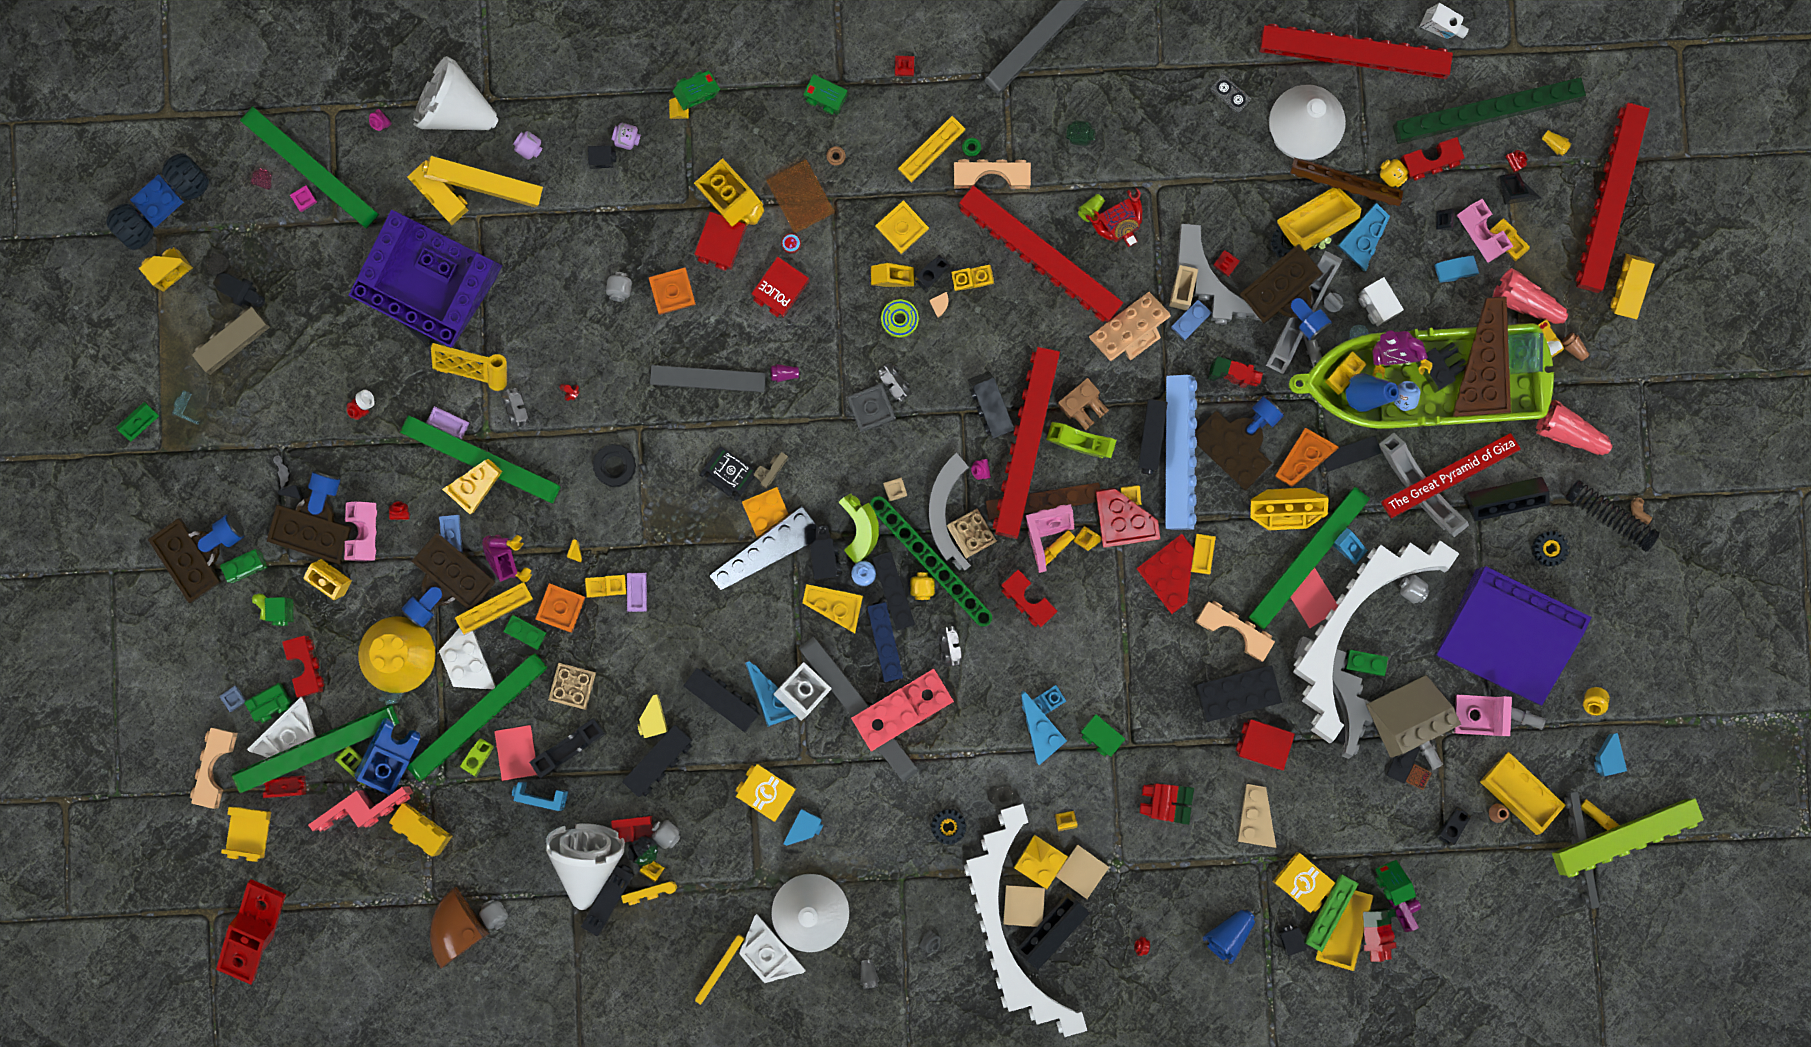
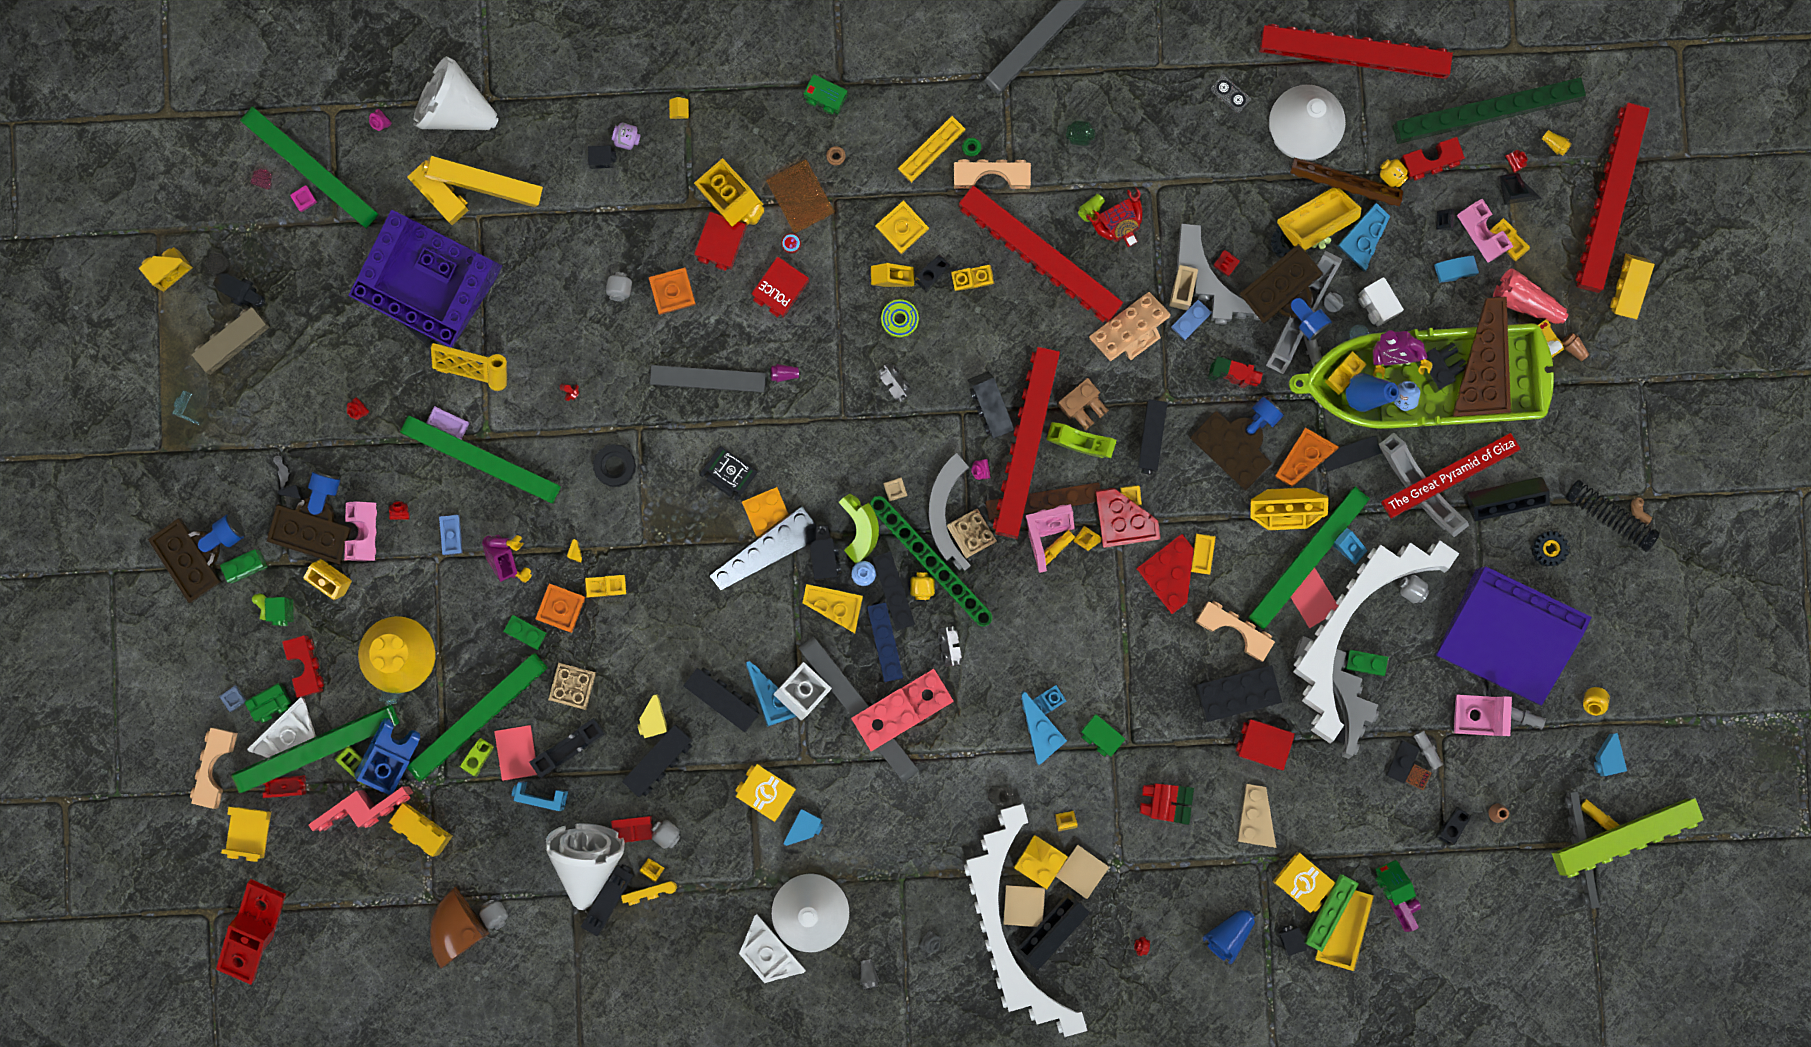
(137, 421): green plate -> none
(157, 201): black plate -> none
(365, 399): white tile -> none
(447, 578): dark brown plate -> none
(466, 662): white wing -> none
(474, 485): yellow wing -> none
(493, 608): yellow plate -> none
(515, 416): flat silver hinge -> none
(527, 145): lavender head -> none
(636, 592): lavender tile -> none
(643, 851): black piece -> none
(696, 89): green brick -> none
(719, 969): yellow tile -> none
(767, 476): dark tan hinge -> none
(871, 407): dark grey plate -> none
(904, 66): red tile -> none
(939, 304): light nougat tile -> none
(947, 816): black bush -> none
(1038, 613): red arch -> none
(1180, 452): light blue brick -> none
(1379, 933): red hips -> none
(1412, 716): dark tan slope -> none
(1443, 22): white torso -> none
(1522, 793): yellow slope -> none
(1525, 353): clear light blue plate -> none
(1569, 428): coral cone -> none

